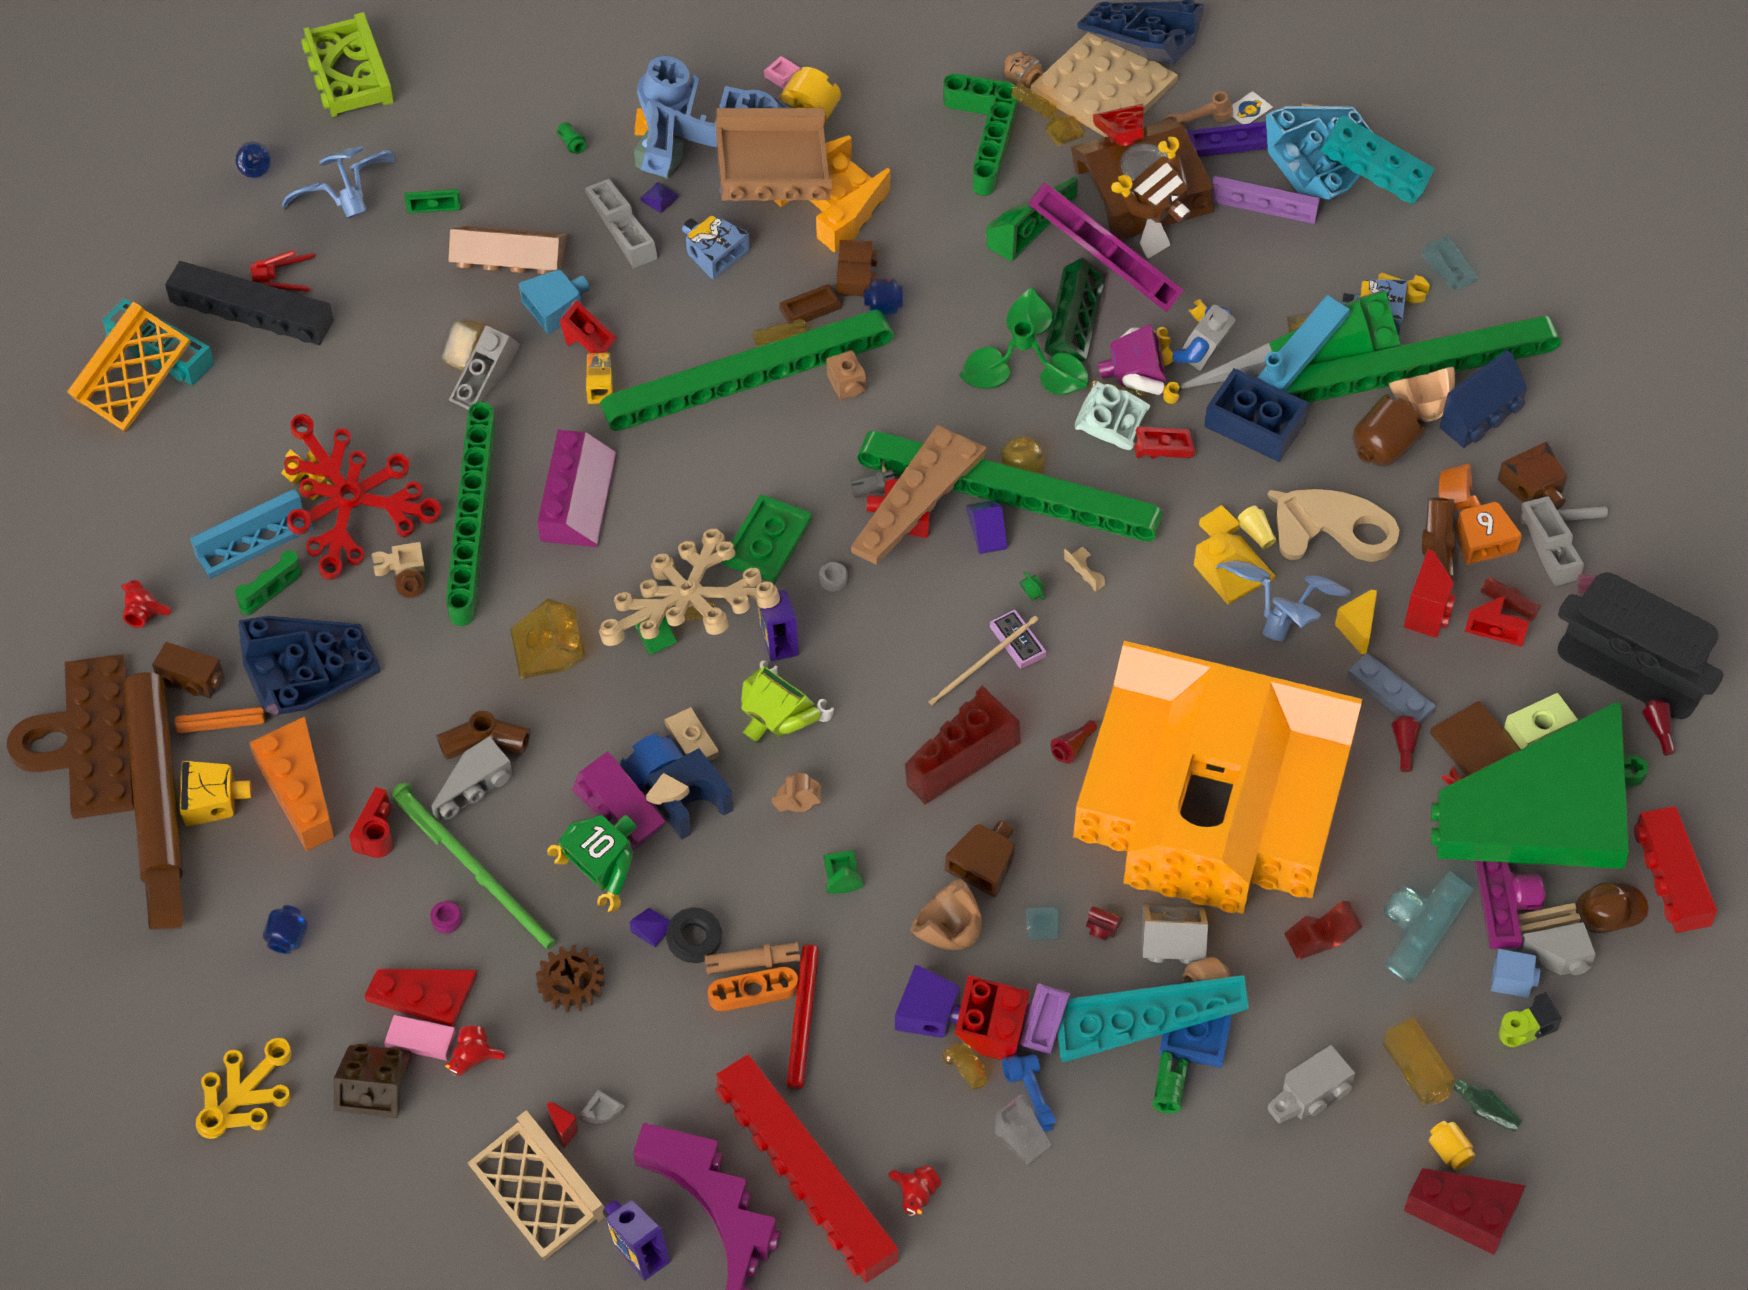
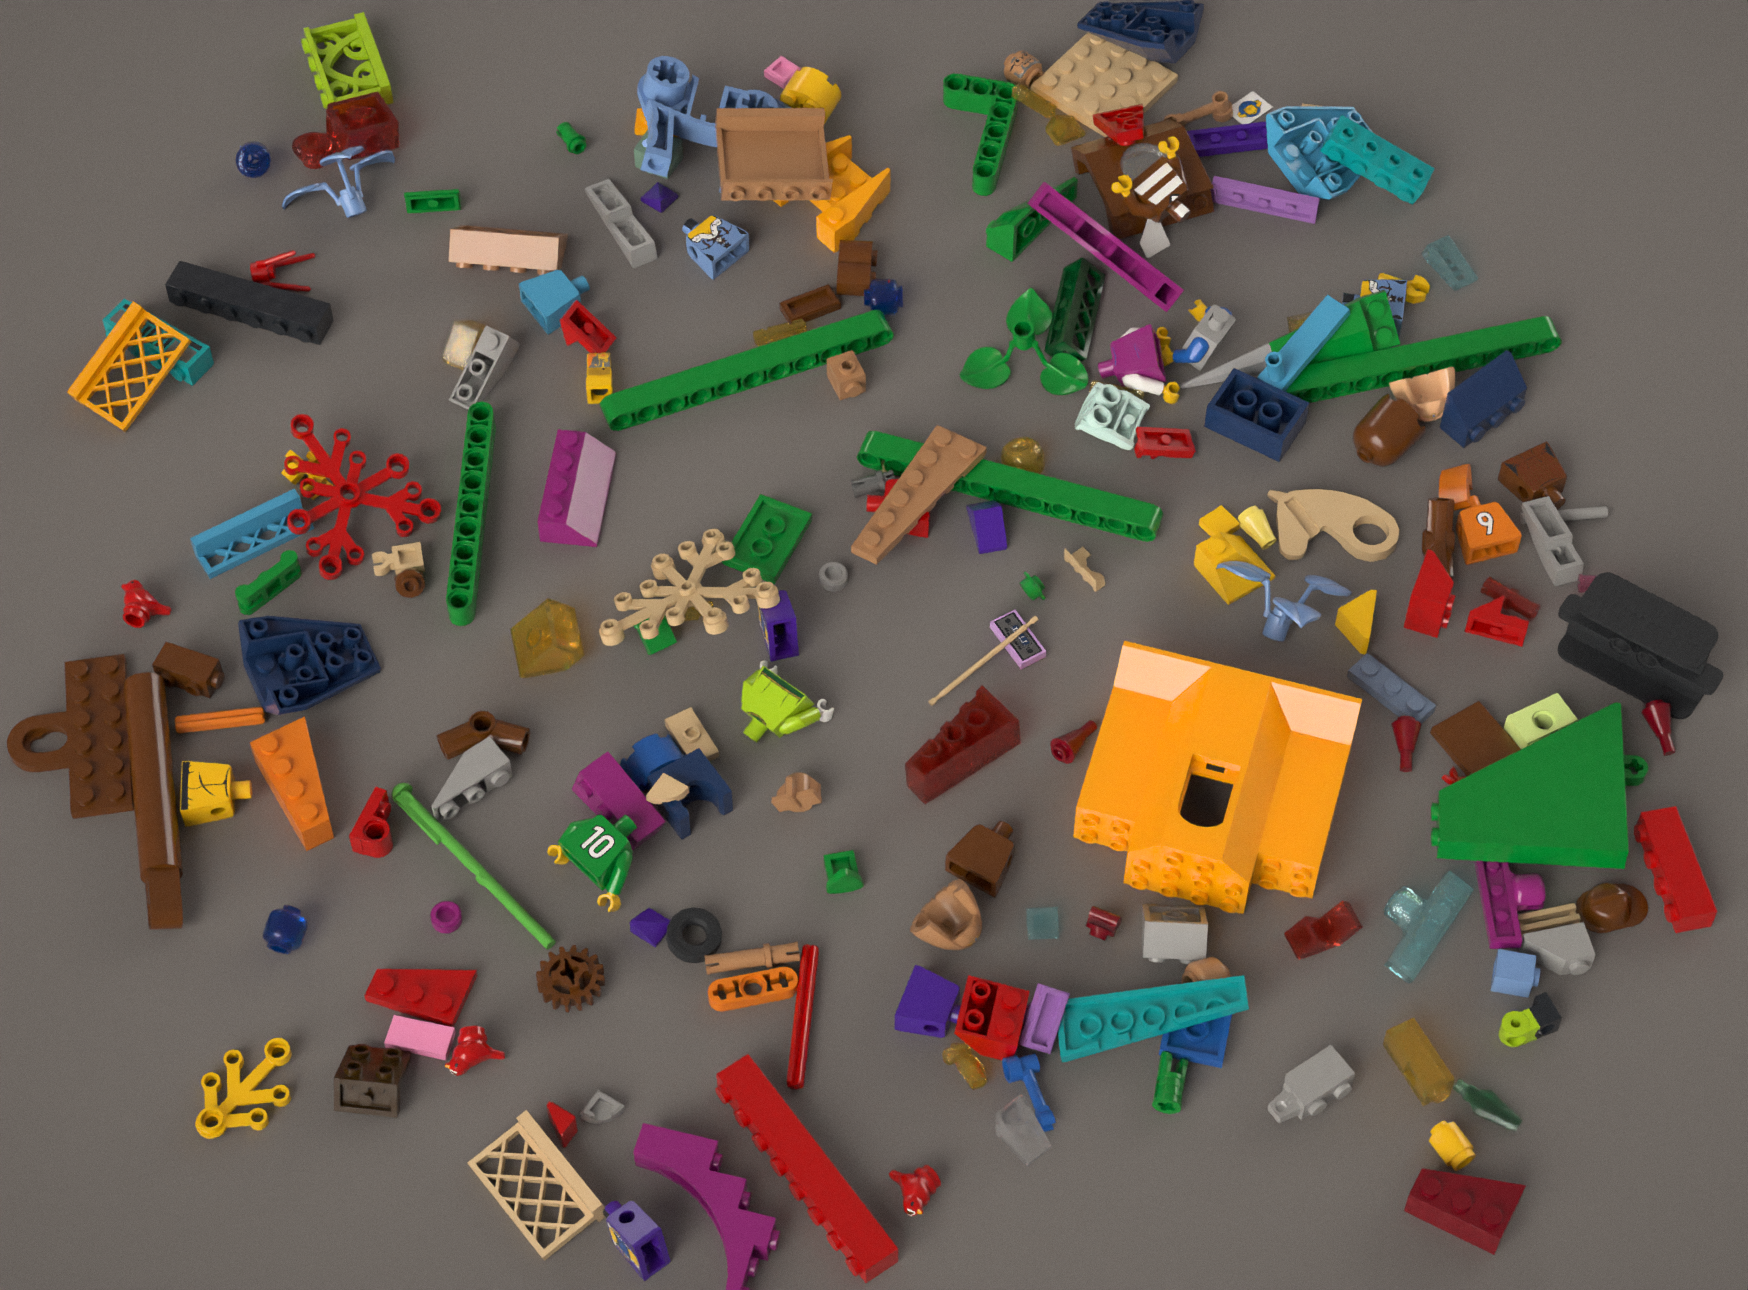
(350, 123): none -> clear red brick

